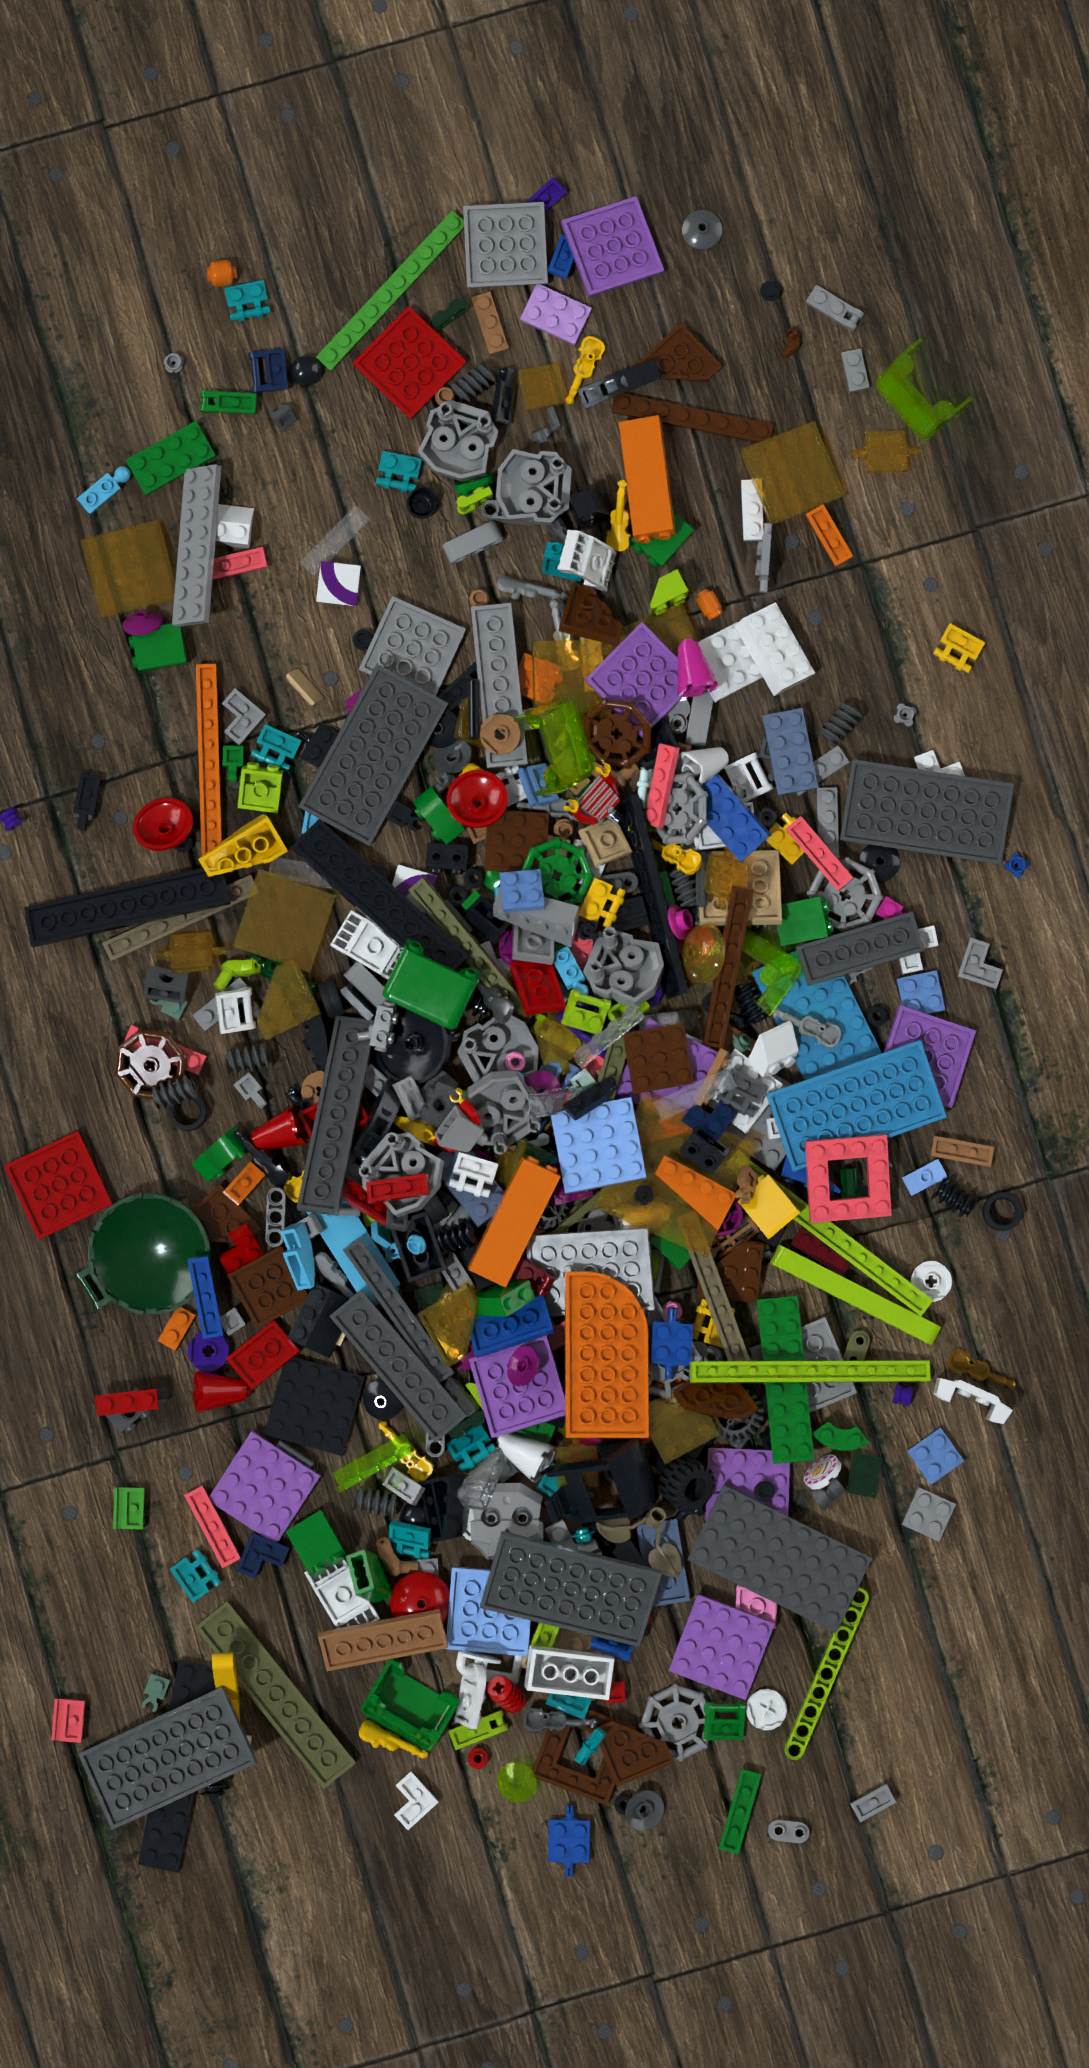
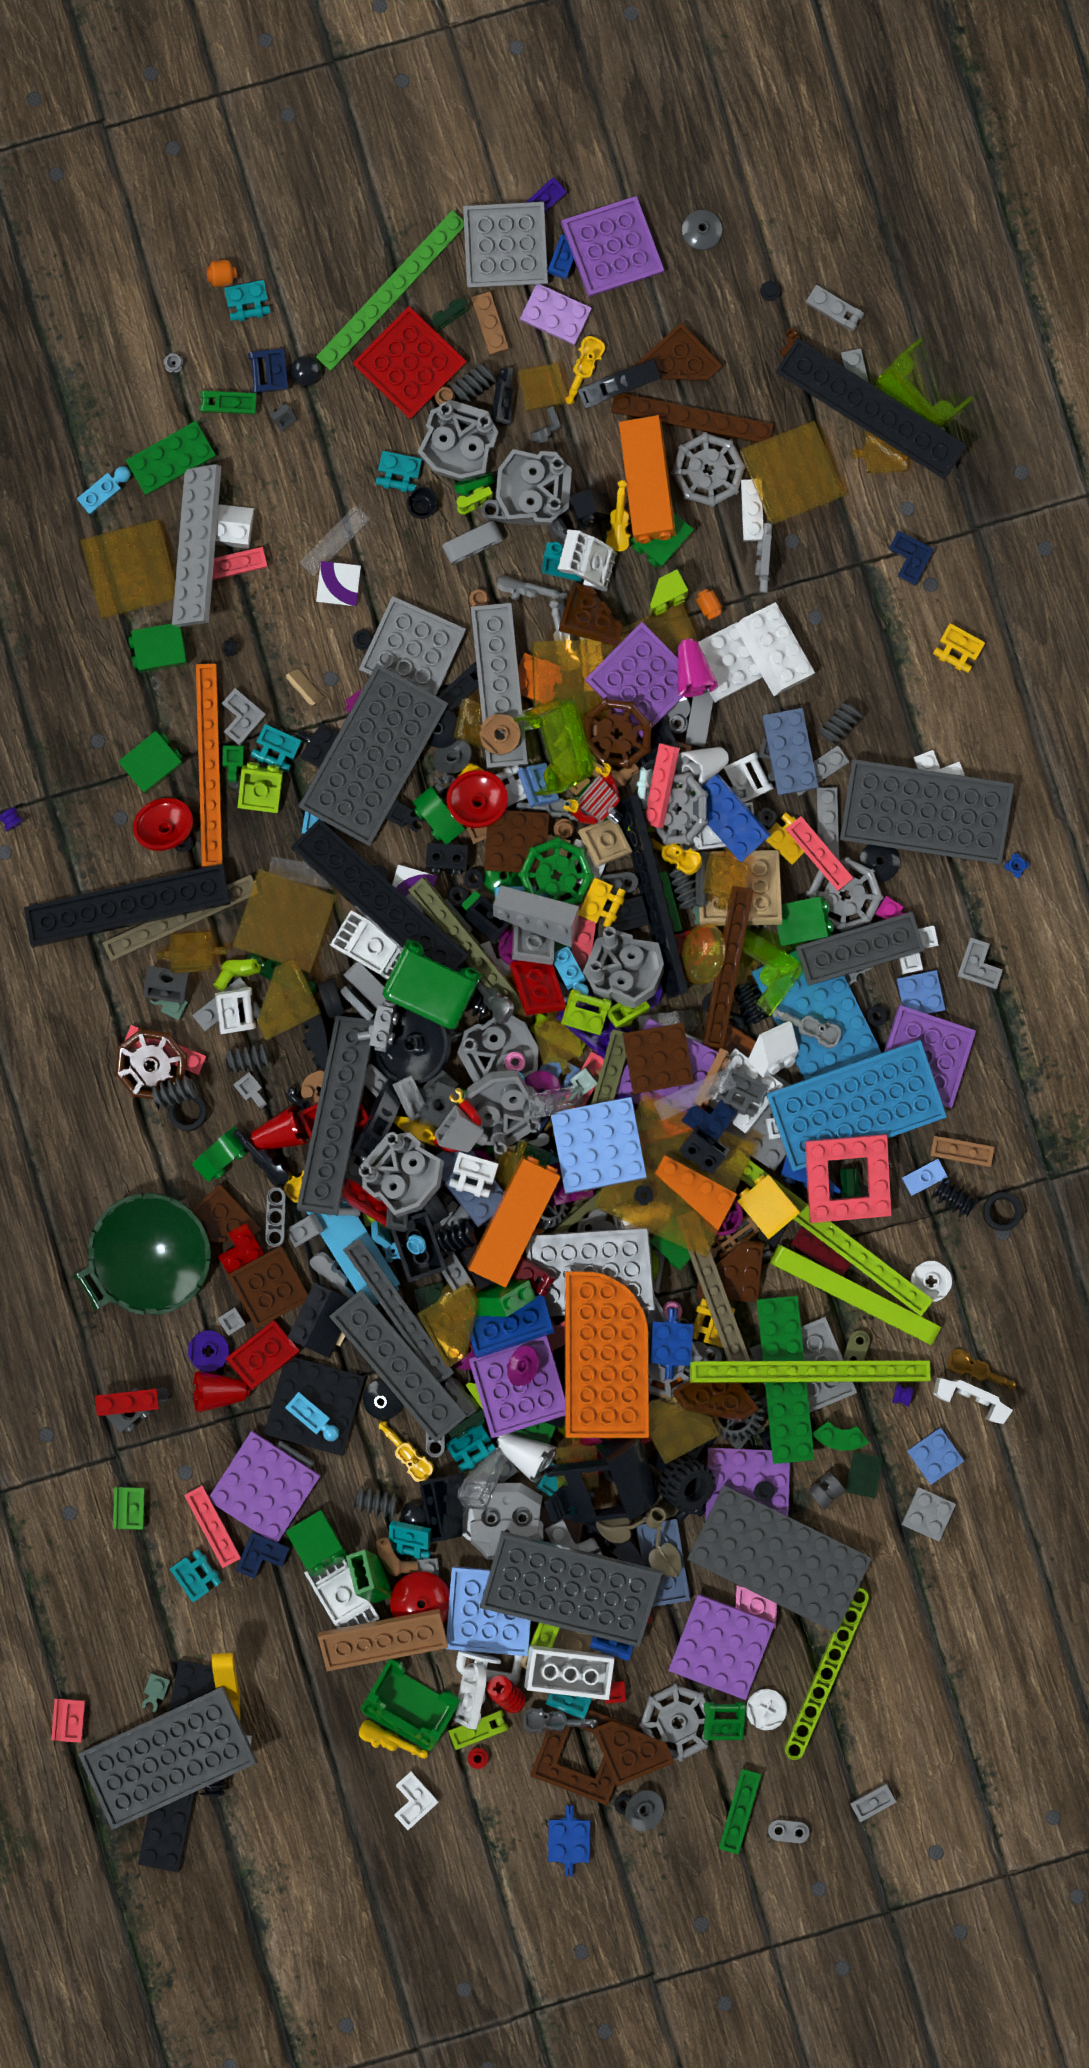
(58, 1185): red plate -> none
(86, 799): black hinge -> none
(142, 622): magenta dish -> none
(151, 762): none -> green brick
(176, 1328): orange plate -> none
(205, 1296): blue plate -> none
(229, 647): none -> black plate
(244, 1183): orange plate -> none
(248, 846): yellow wedge -> none
(277, 1696): olive plate -> none
(299, 1255): medium azure slope -> none
(312, 1417): none -> medium azure plate
(372, 1462): clear neon green fence -> none
(397, 1188): red plate -> none
(404, 1486): light grey plate -> none
(473, 709): black axle -> none
(521, 890): medium blue plate -> none
(522, 1776): clear neon green dish -> none
(583, 1535): teal plate -> none
(584, 934): black plate -> none
(589, 1746): teal axle -> none
(590, 1098): black hinge -> none
(604, 1039): clear plate -> none
(680, 921): dark pink piece -> none
(711, 458): none -> light grey plate
(742, 1042): sand green plate -> none
(747, 1181): medium nougat plate -> none
(821, 1471): white tile -> none
(829, 535): orange plate -> none
(871, 409): none -> black plate
(905, 709): light grey plate -> none
(916, 556): none -> dark blue plate

